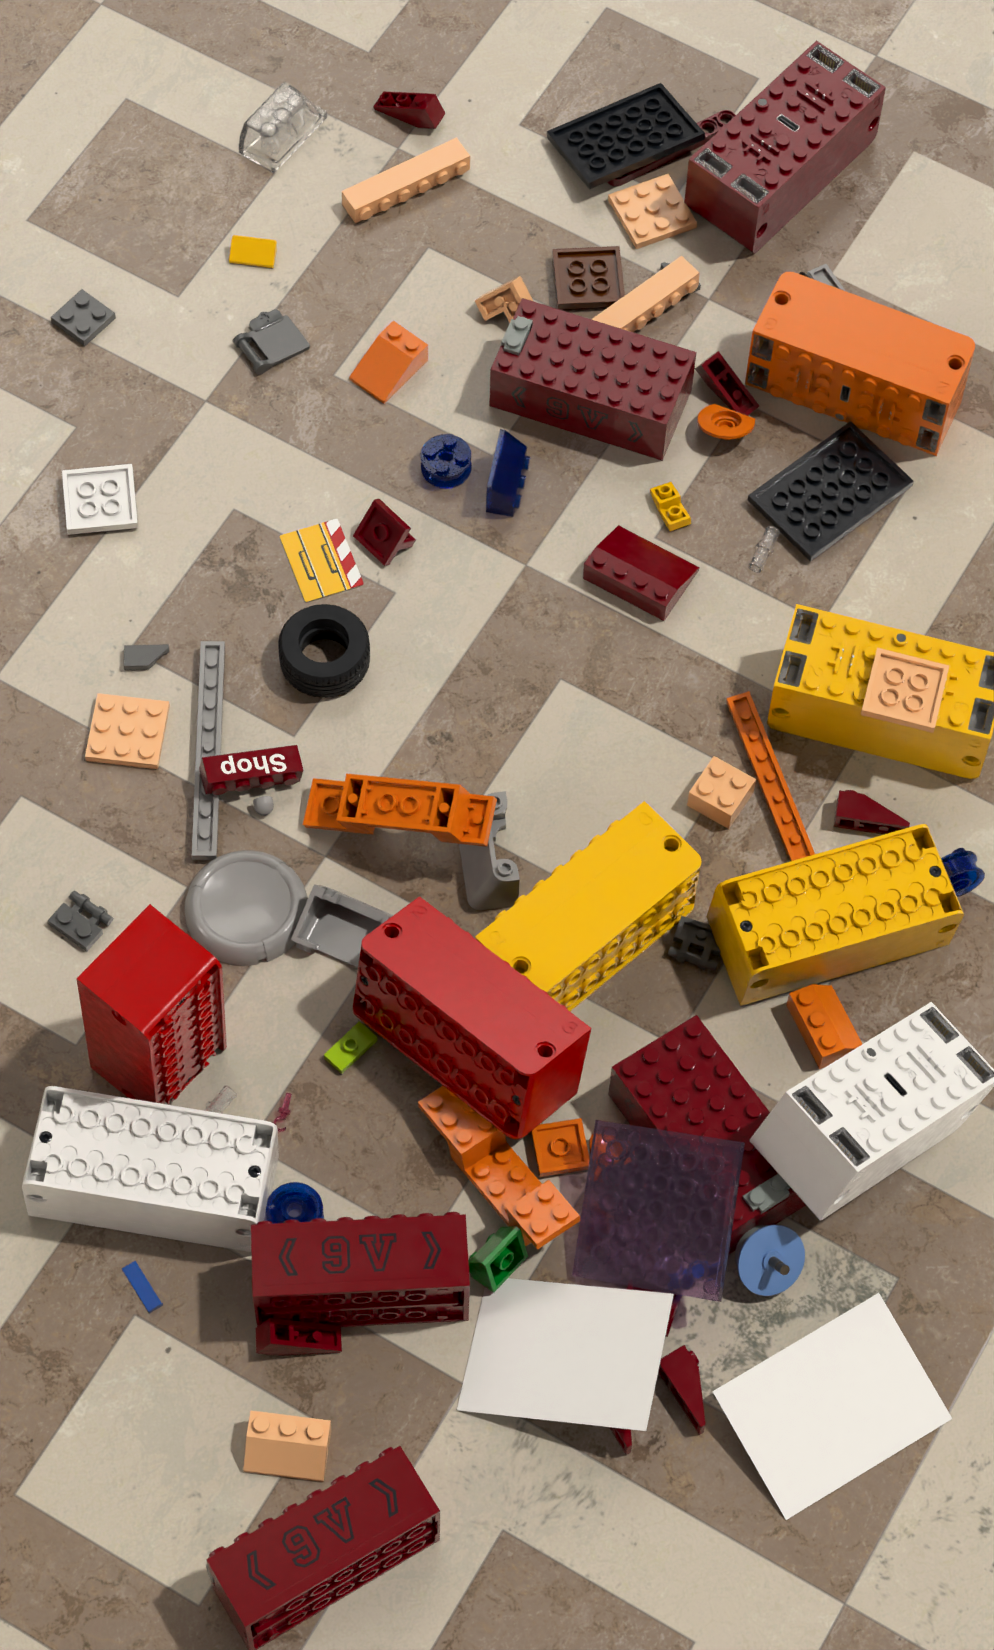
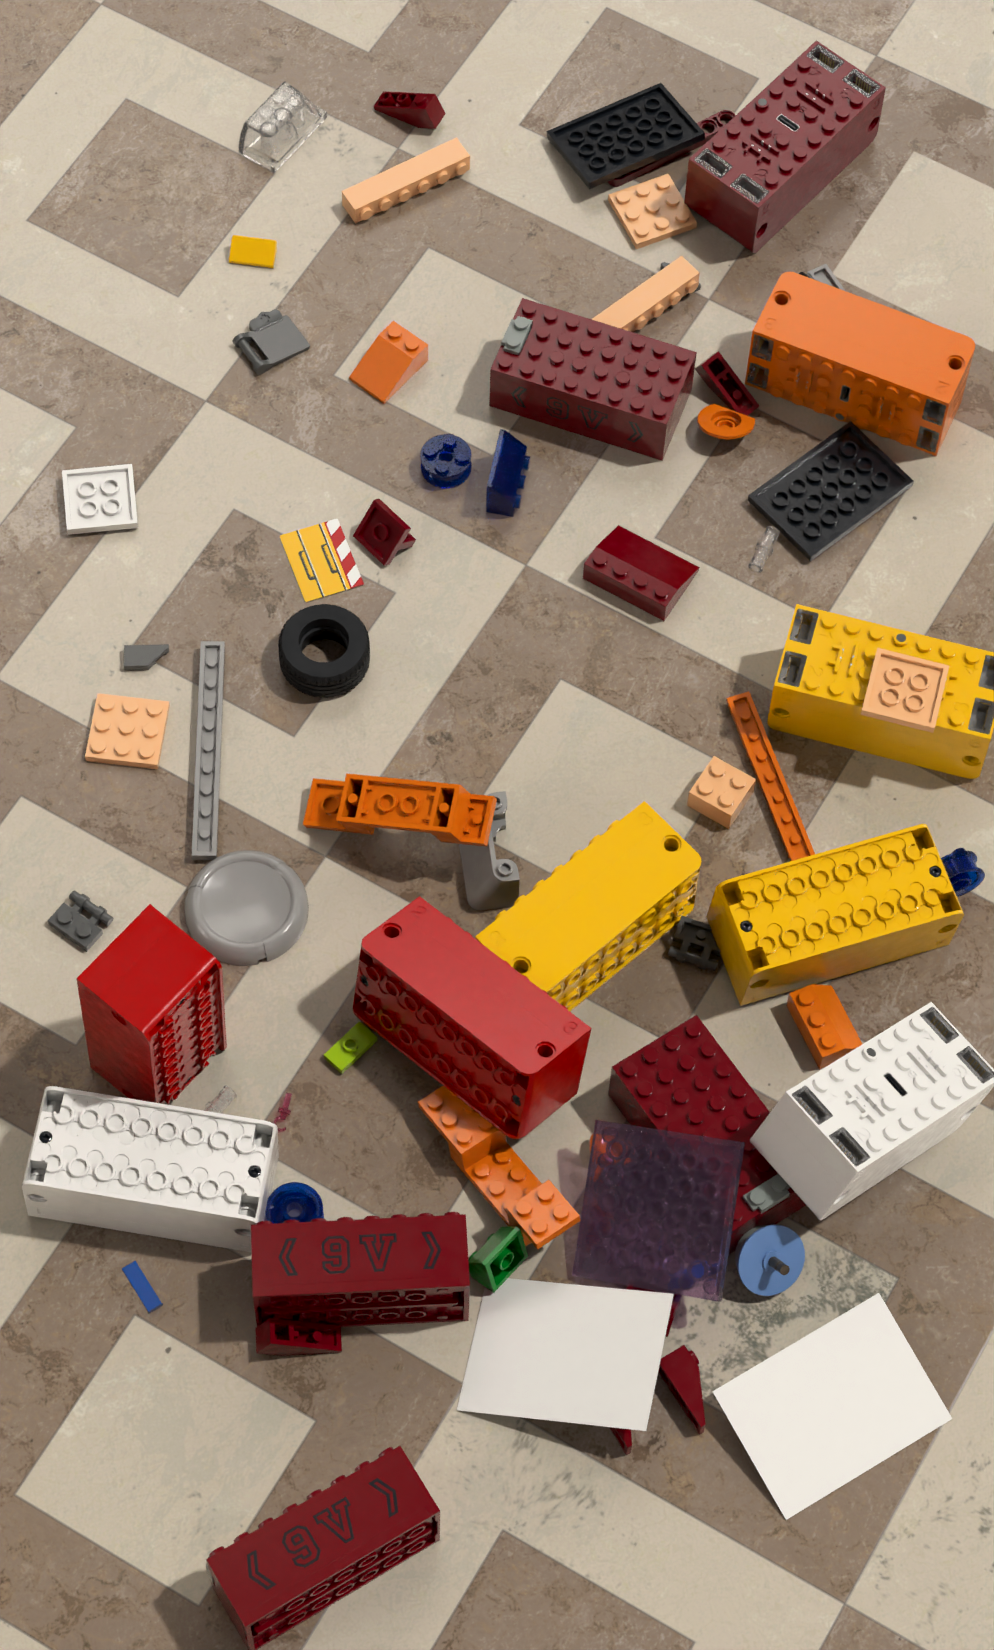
(83, 317): plate -> none
(251, 770): dark red brick -> none
(263, 805): light grey hinge -> none
(287, 1446): light nougat slope -> none
(336, 924): light grey windscreen -> none
(503, 299): light nougat panel -> none
(560, 1147): orange plate -> none
(587, 277): reddish brown plate -> none
(670, 506): yellow slope -> none
(864, 814): dark red slope -> none

